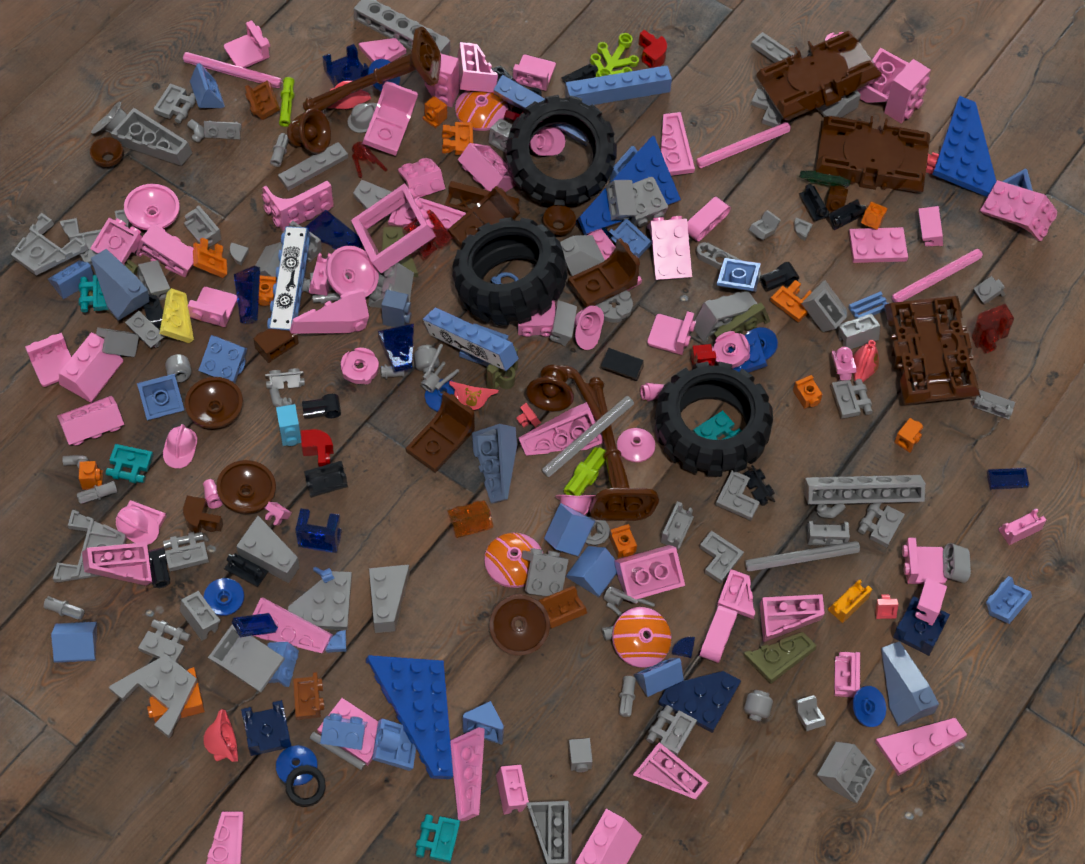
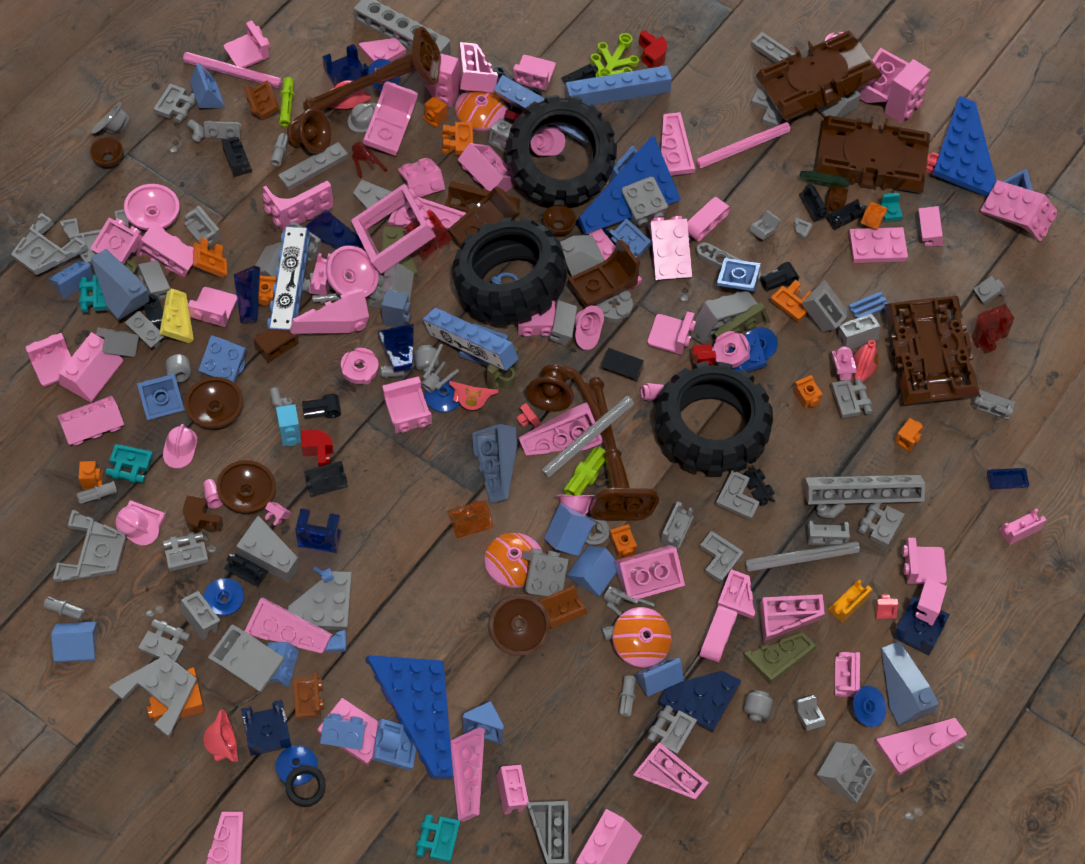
(74, 460): light grey arm -> none
(119, 562): bright pink wedge -> none
(151, 138): light grey wedge -> none
(158, 568): black piece -> none
(236, 156): none -> black hinge
(238, 253): light grey tile -> none
(254, 625): clear blue tile -> none
(292, 377): light grey hinge -> none
(339, 752): light grey bar -> none
(387, 594): light grey wedge -> none
(406, 405): none -> bright pink panel
(443, 434): reddish brown bracket -> none
(580, 754): light grey brick -> none
(621, 199): light grey hinge -> none
(636, 451): bright pink dish -> none
(684, 647): clear blue tile -> none
(716, 427): teal plate -> none
(894, 212): none -> teal bracket
(937, 276): bright pink axle -> none
(956, 563): light grey beam -> none
(1007, 600): medium blue bracket -> none

